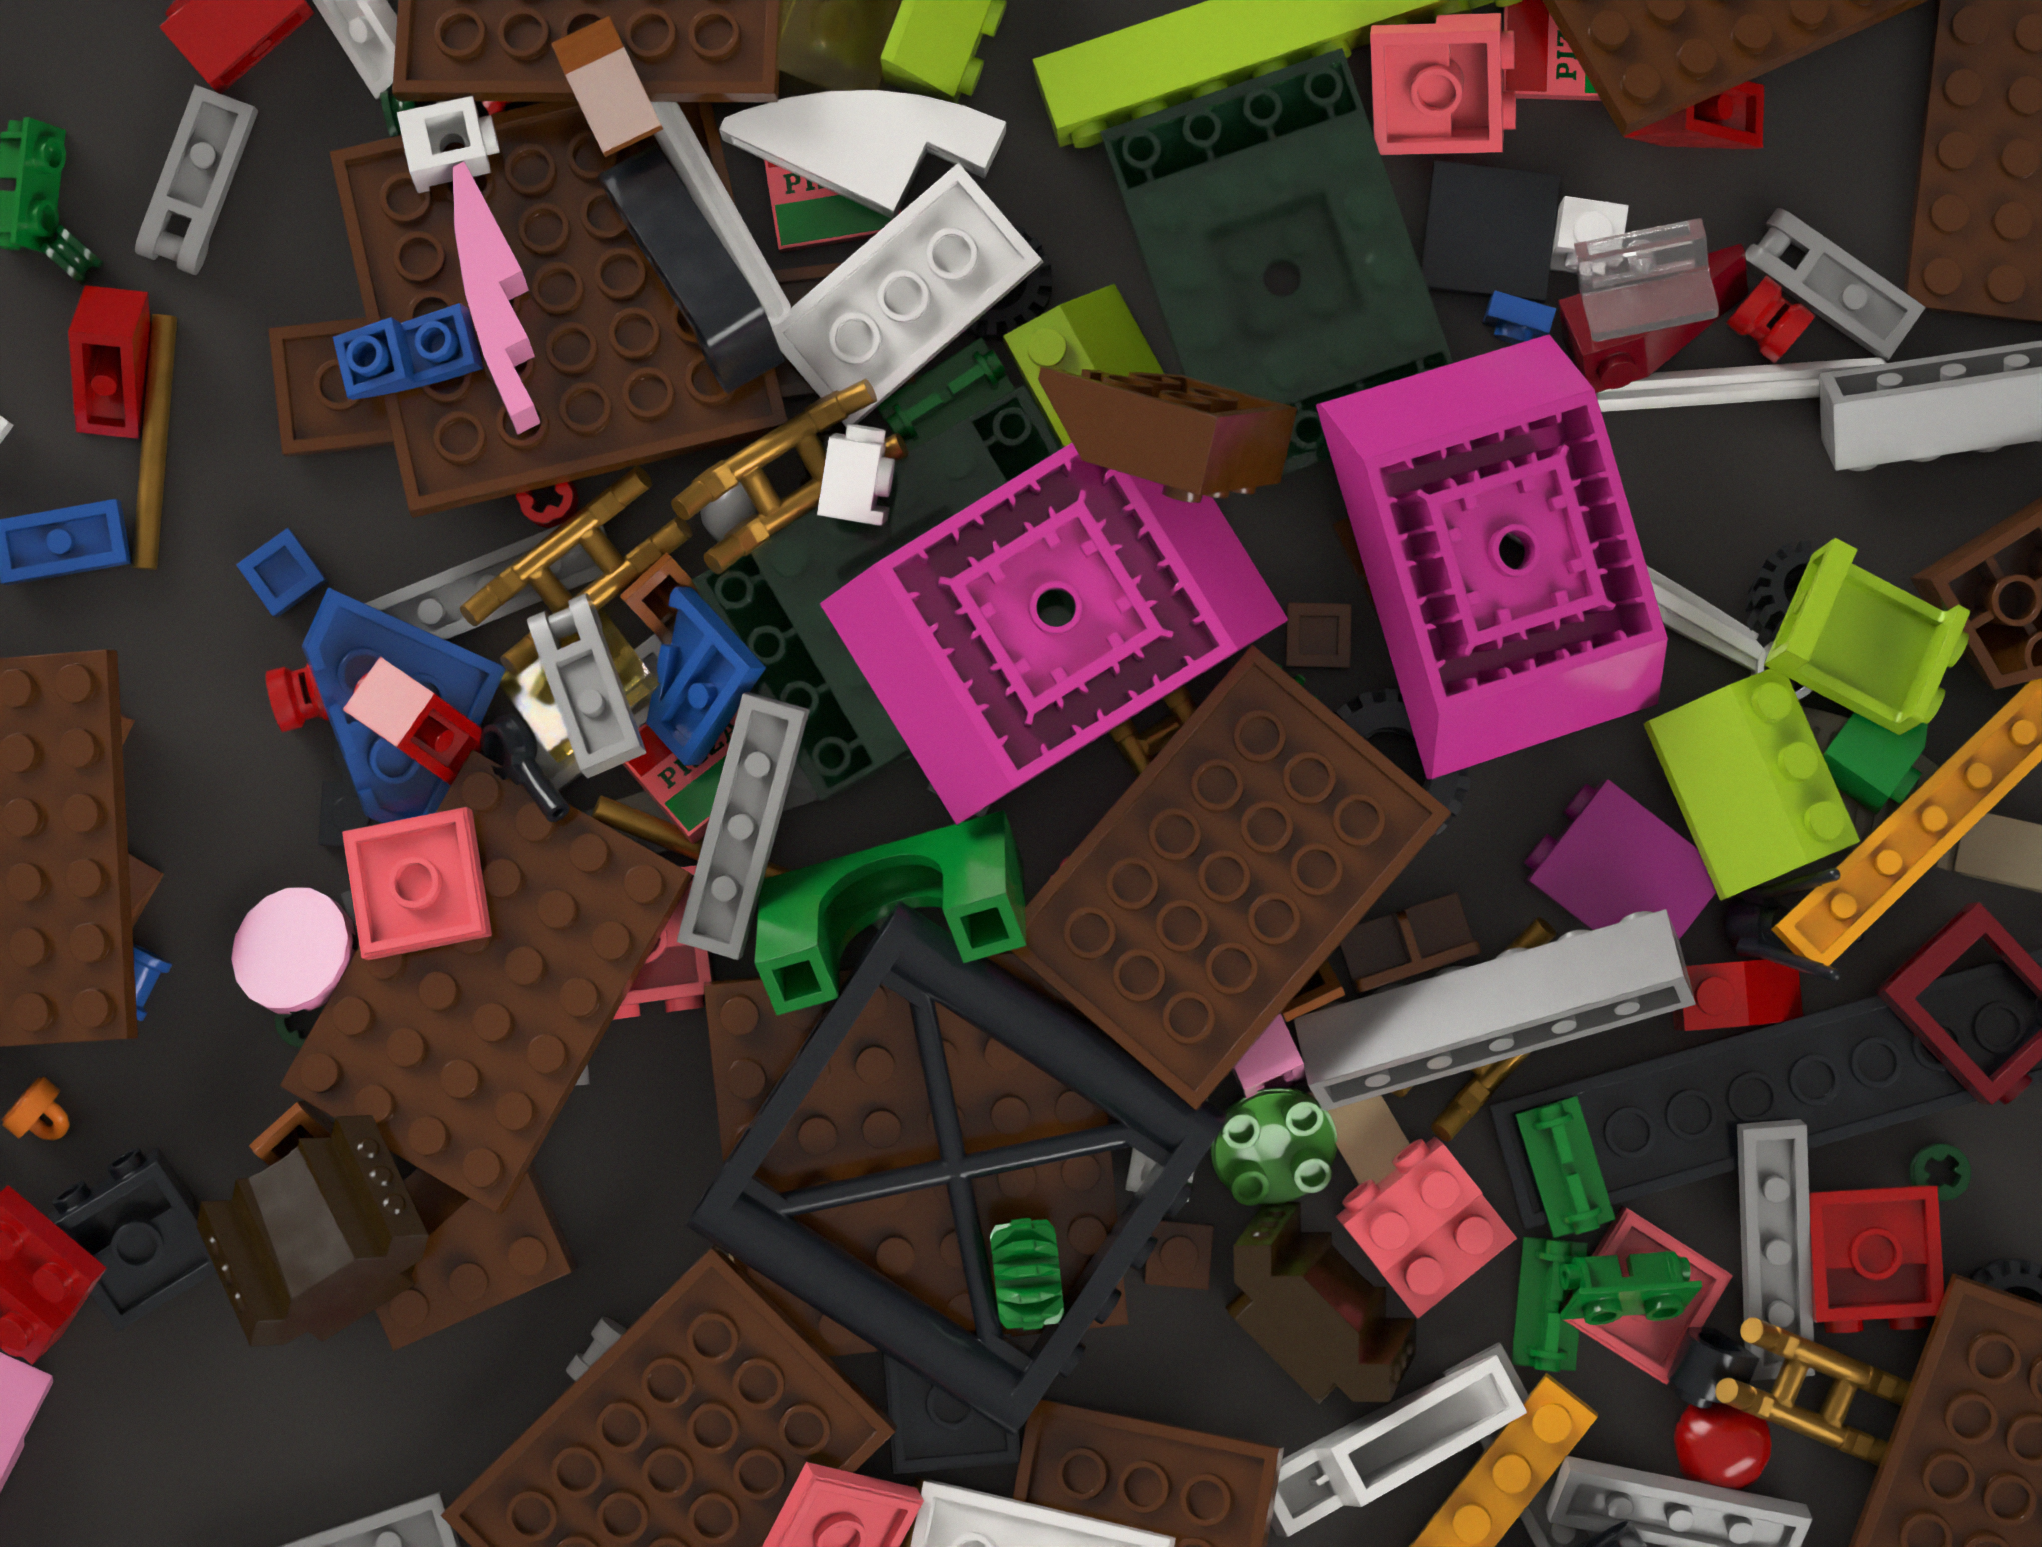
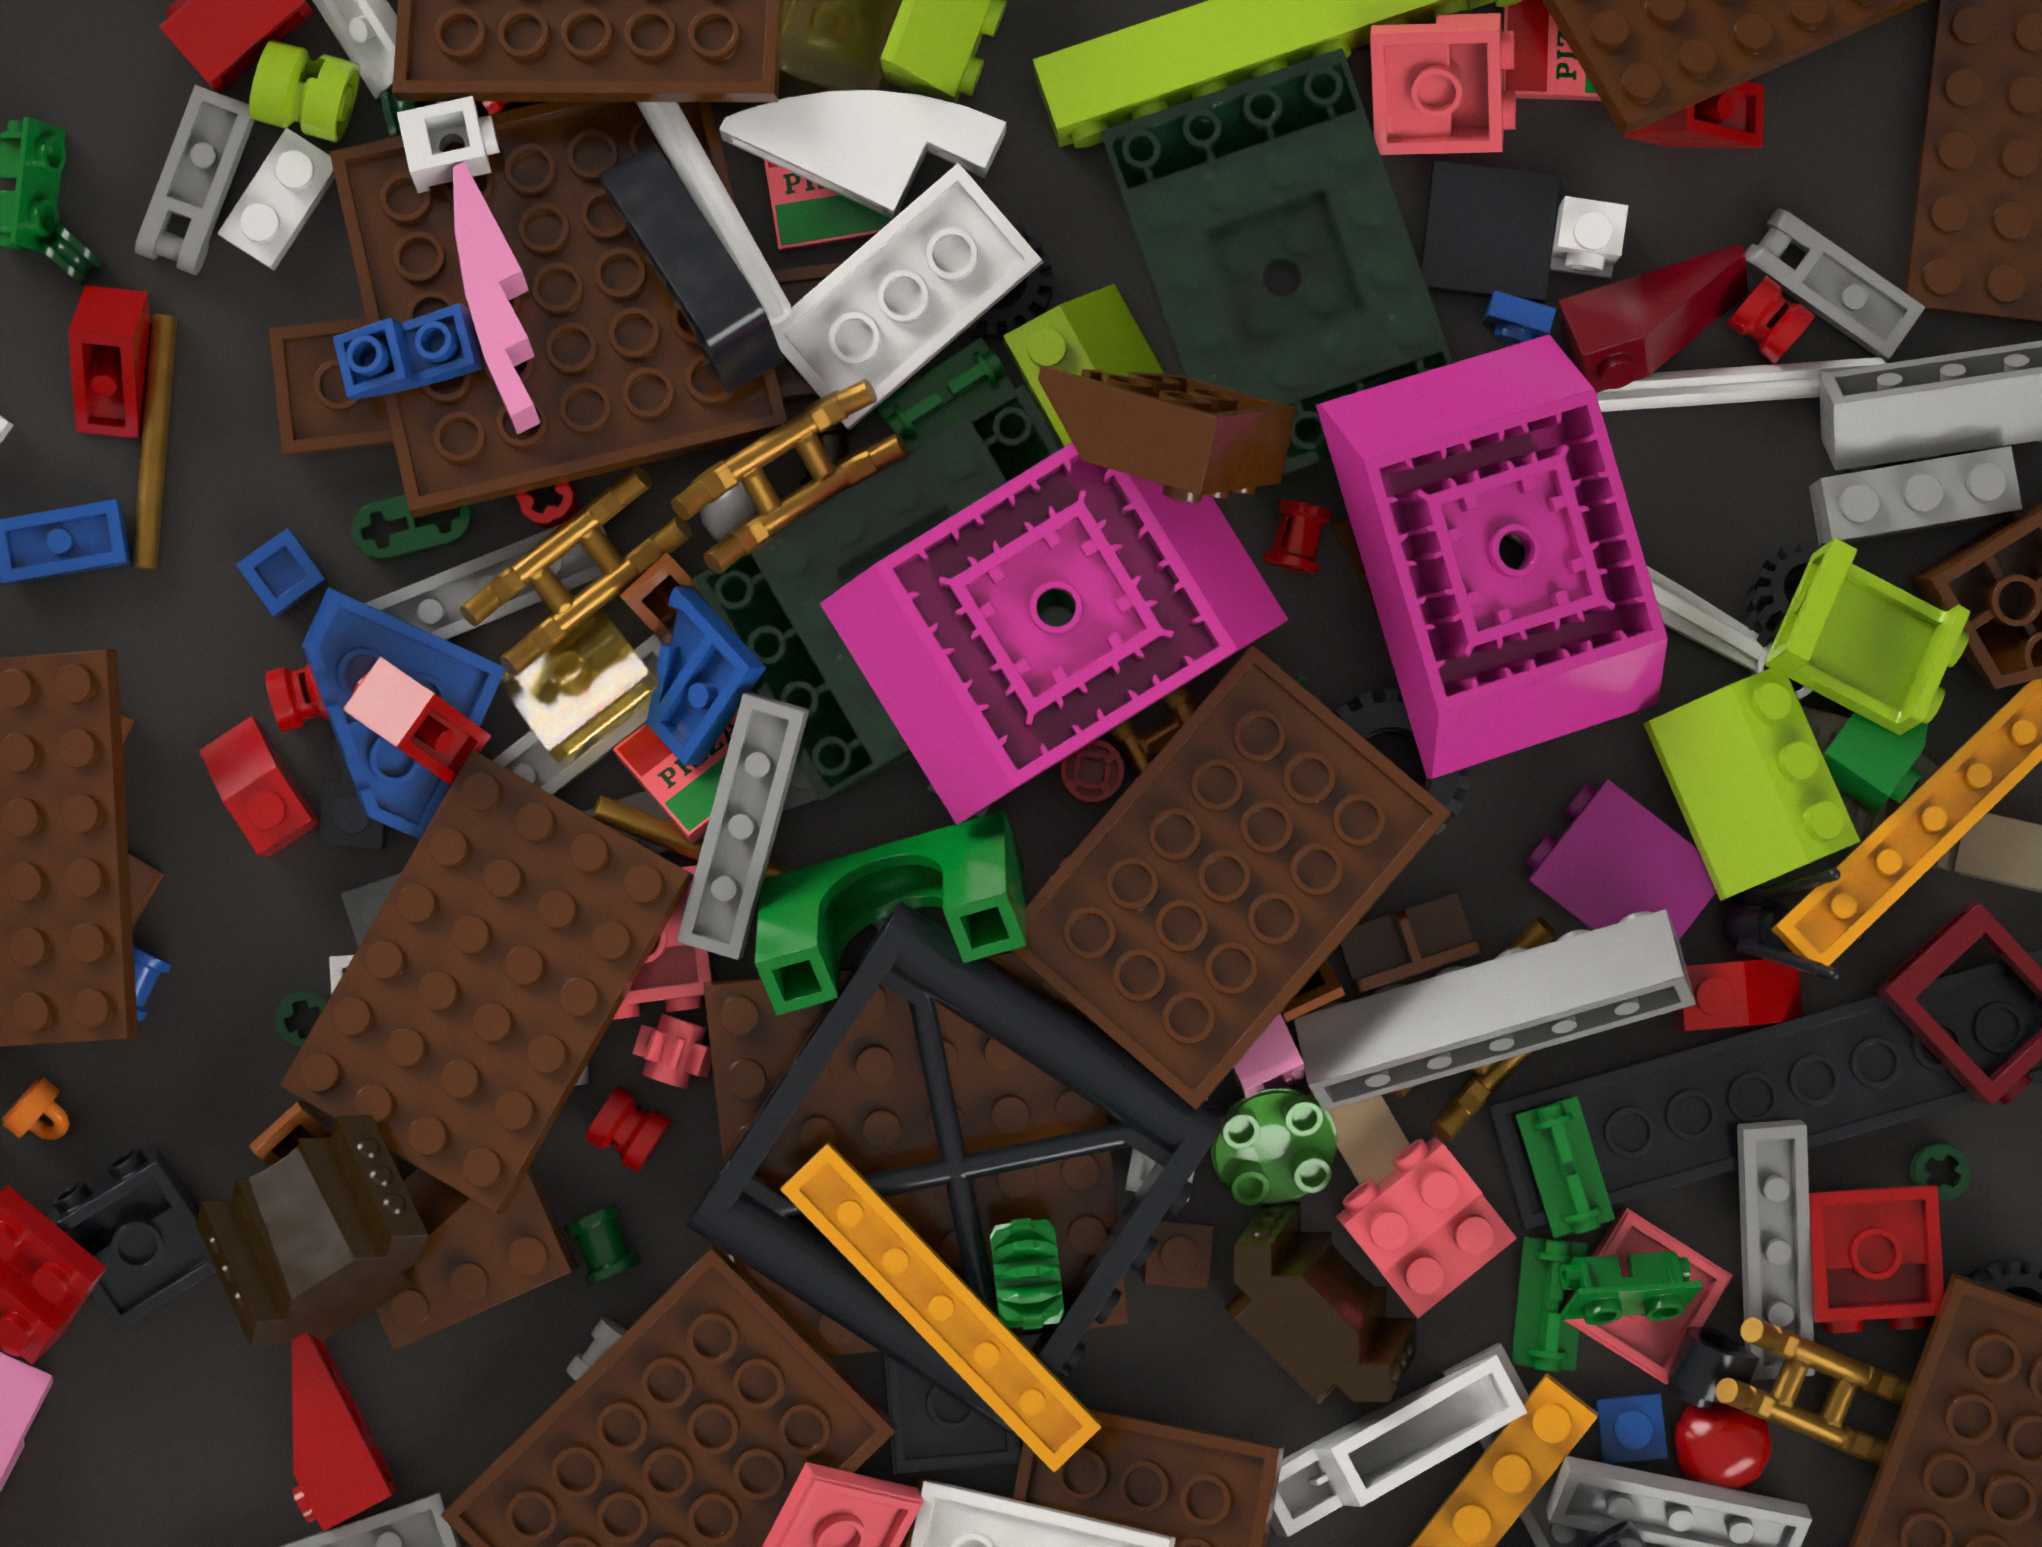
(258, 788): none -> red slope
(279, 199): none -> white plate
(292, 950): bright pink tile -> none
(305, 91): none -> lime wheel
(333, 1447): none -> red slope
(408, 541): none -> dark green beam
(417, 883): coral tile -> none
(515, 749): black plate -> none
(586, 687): light grey plate -> none
(602, 1244): none -> dark green bush
(606, 86): slope -> none
(629, 1130): none -> red wheel
(673, 1051): none -> coral gear
(856, 476): white brick -> none
(941, 1307): none -> light orange plate
(1093, 779): none -> red wheel
(1297, 536): none -> red bush
(1318, 635): reddish brown plate -> none
(1631, 1428): none -> blue plate
(1646, 280): clear panel -> none
(1916, 496): none -> light grey brick

